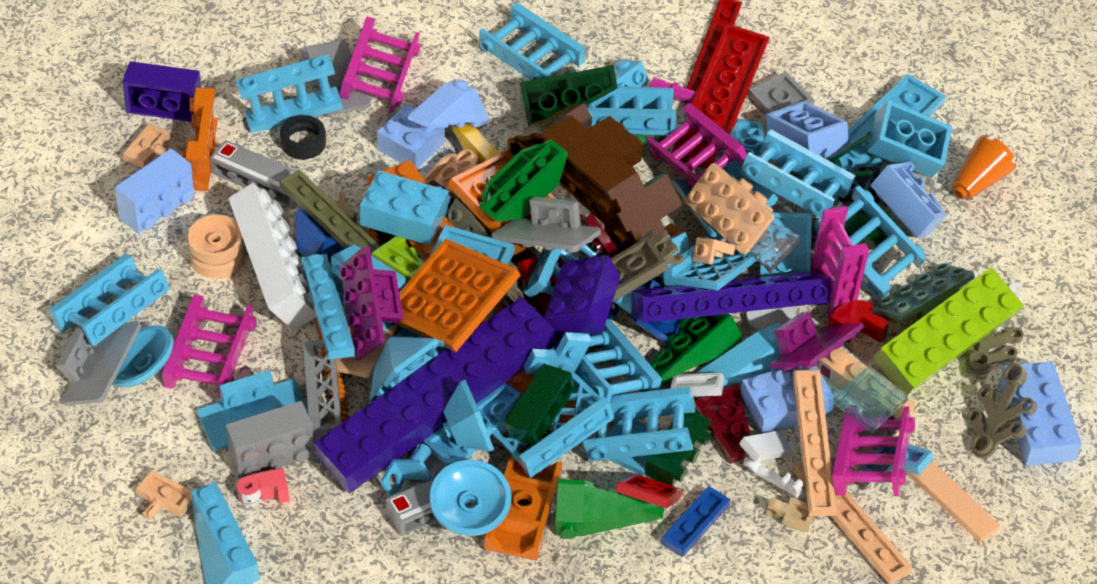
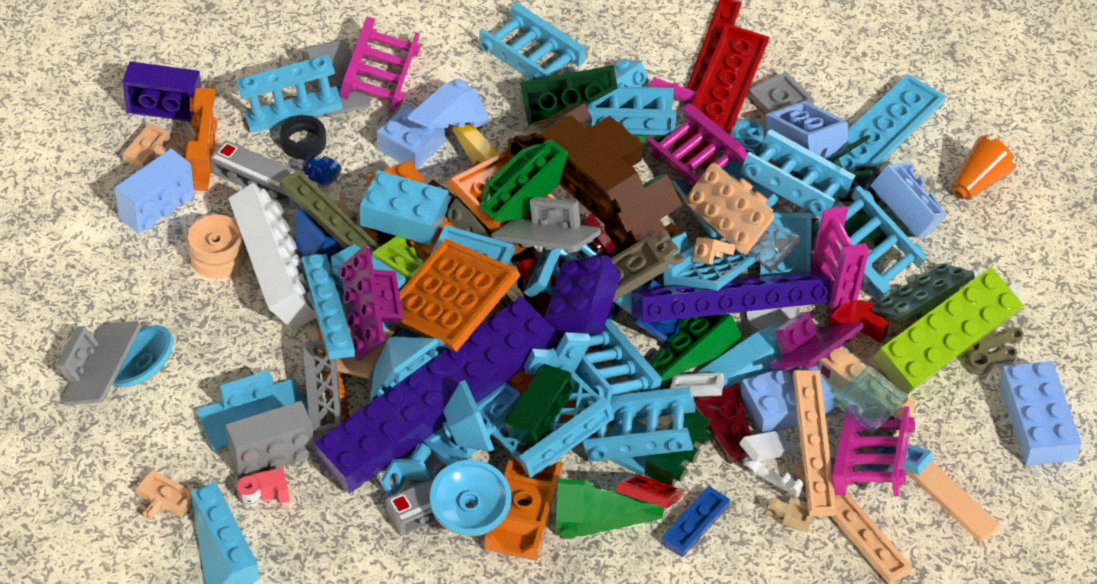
(102, 287): medium azure fence -> none
(191, 331): dark pink fence -> none
(323, 171): none -> clear blue hair
(451, 166): light nougat plate -> none
(909, 137): medium azure brick -> none
(1000, 415): dark tan plant -> none

